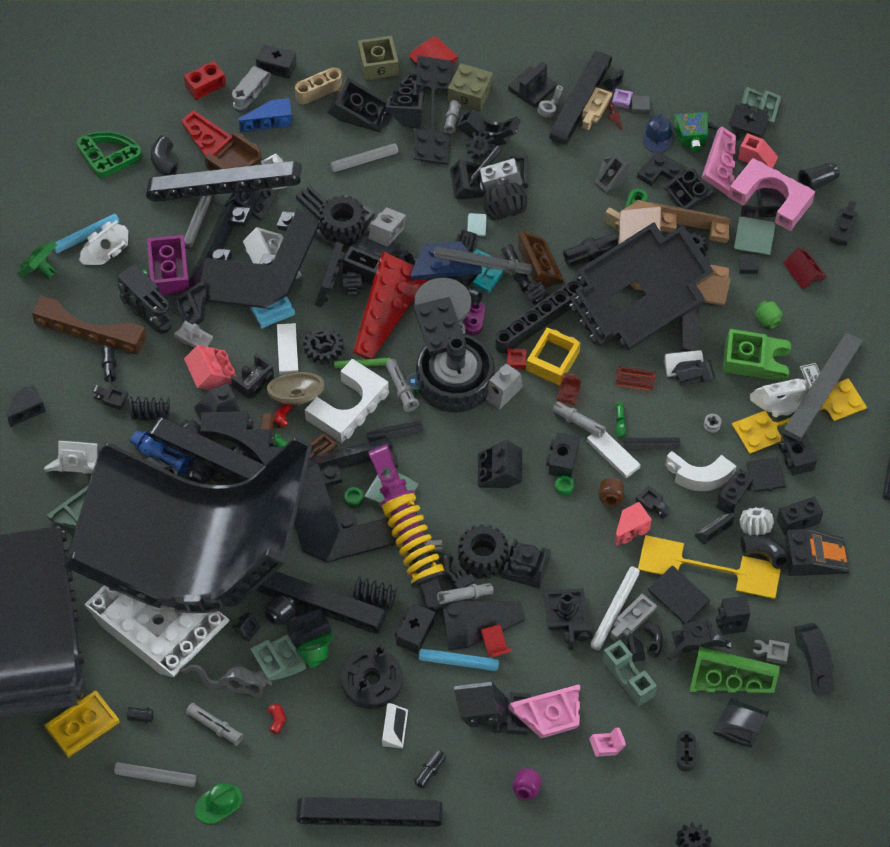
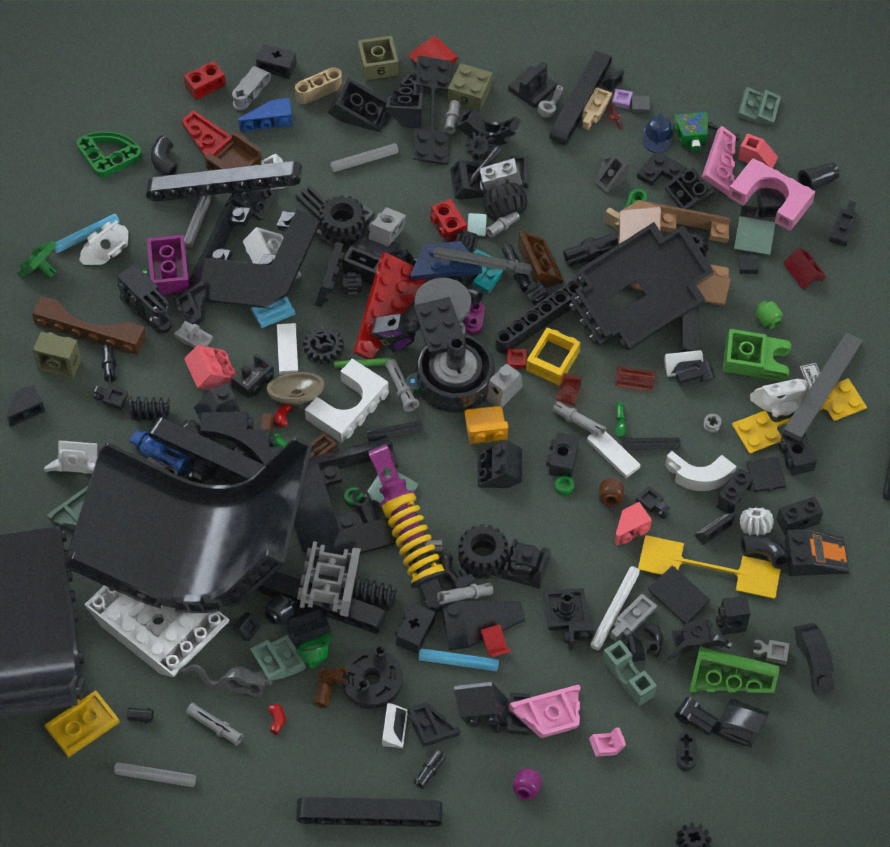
(57, 355): none -> olive brick
(218, 803): green piece -> none
(328, 590): none -> light grey fence
(328, 678): none -> reddish brown bar
(367, 509): none -> black piece
(395, 331): none -> black torso
(430, 725): none -> black wing
(447, 220): none -> red brick
(486, 425): none -> light orange bracket
(502, 224): none -> light grey pin
(692, 713): none -> black piece
(739, 120): black brick -> none

